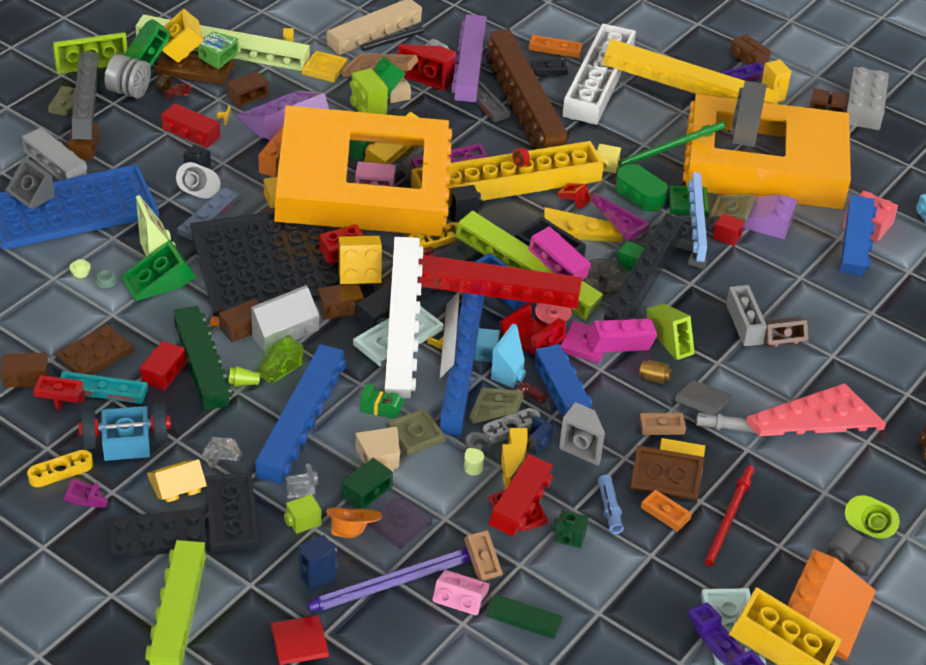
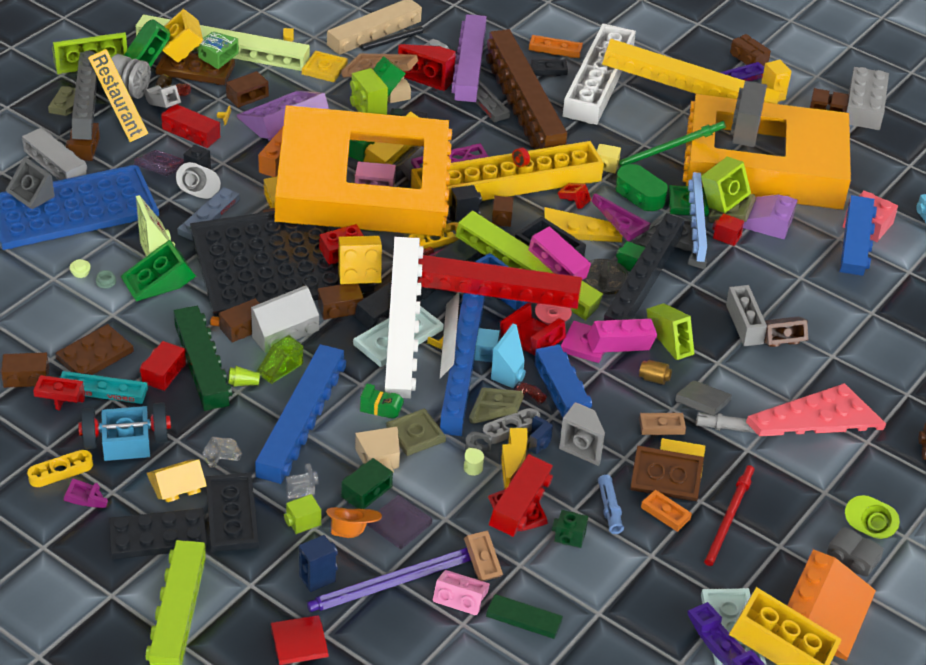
(118, 95): none -> yellow sticker
(159, 162): none -> clear purple plate
(162, 97): none -> light grey leg
(502, 211): none -> reddish brown brick
(726, 184): none -> lime brick

